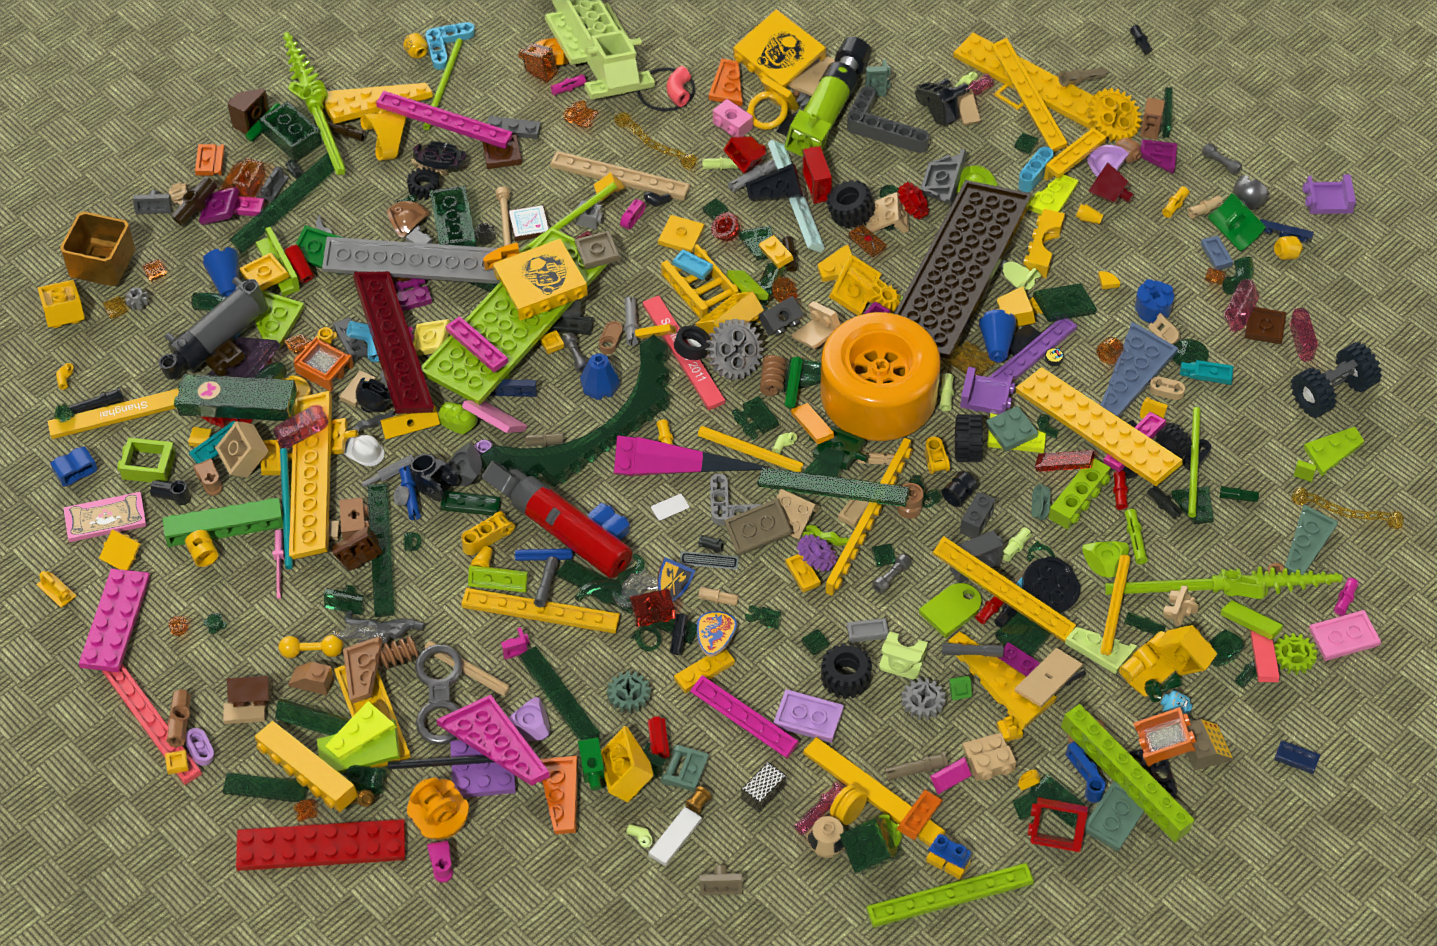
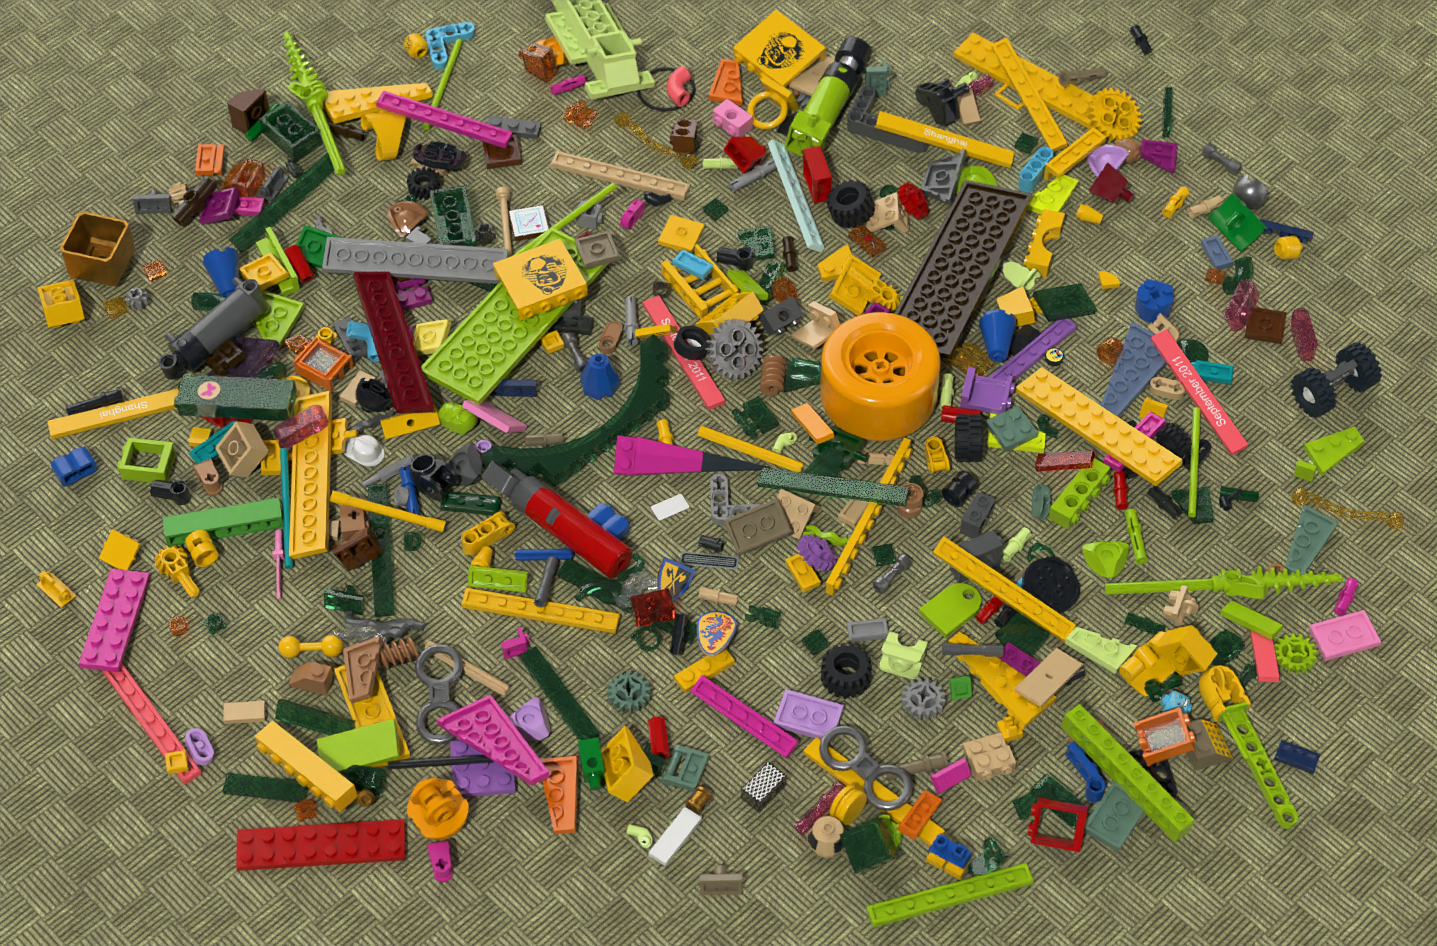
(63, 374): yellow arm -> none
(63, 413): clear green plate -> none
(102, 516): tile -> none
(177, 569): none -> yellow gear
(178, 718): medium nougat piece -> none
(249, 690): reddish brown slope -> none
(347, 500): none -> yellow piece
(360, 729): neon yellow wing -> none
(476, 344): dark pink plate -> none
(500, 254): light orange slope -> none
(607, 180): yellow tile -> none
(657, 285): none -> clear smoke tile
(684, 135): none -> reddish brown brick
(725, 227): clear red piece -> none
(741, 258): none -> black piece
(775, 185): black wing -> none
(776, 251): yellow plate -> none
(793, 382): green axle -> none
(865, 768): none -> flat silver bar
(944, 139): none -> yellow tile
(950, 412): none -> red axle
(988, 860): none -> clear green piece
(1028, 779): yellow tile -> none
(1115, 605): yellow axle -> none
(1152, 118): medium nougat brick -> none
(1199, 392): none -> coral tile
(1221, 685): none -> lime piece
(1225, 501): none -> black hand
(1329, 196): medium lavender panel -> none

